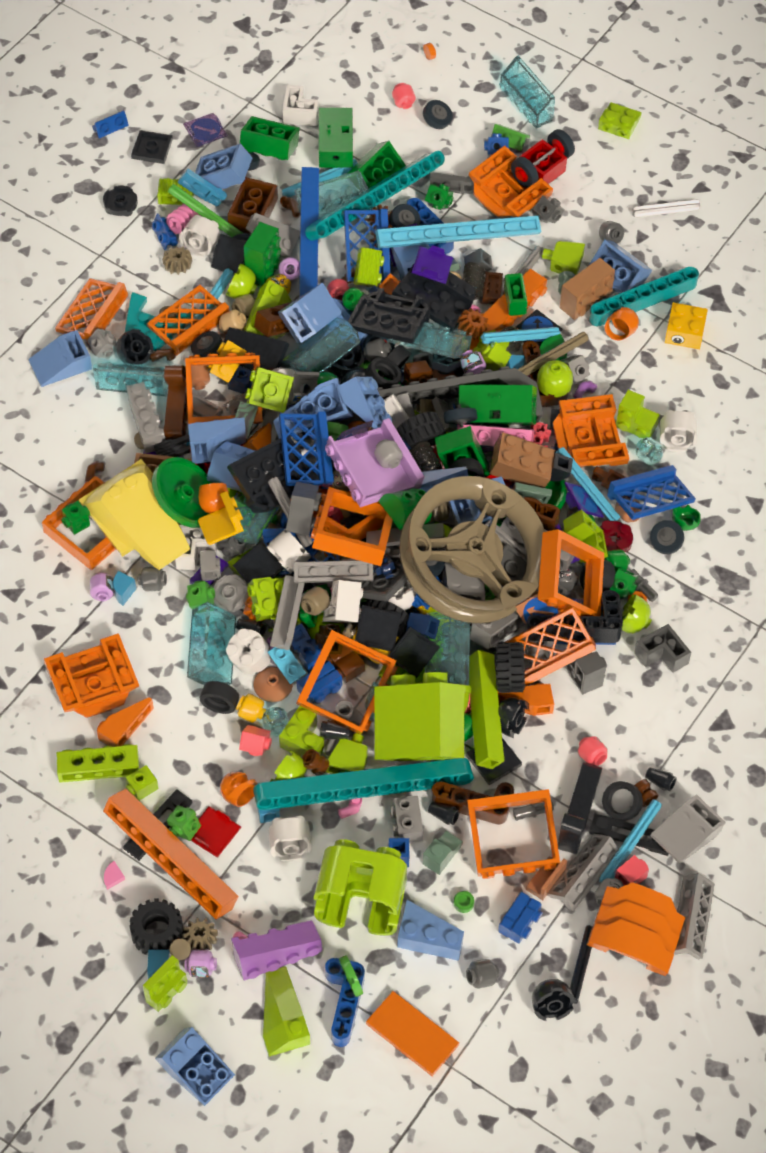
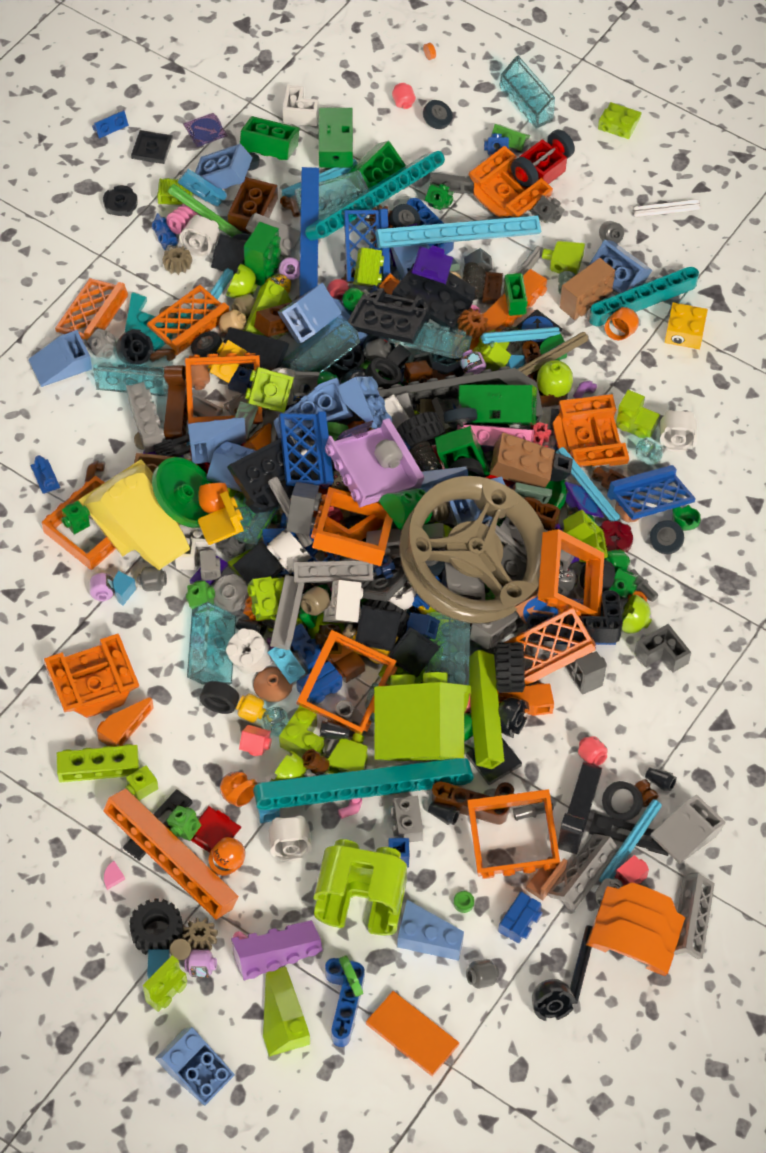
(44, 475): none -> blue hinge
(228, 854): none -> orange helmet
(441, 852): sand green arch -> none
(578, 367): light grey brick -> none

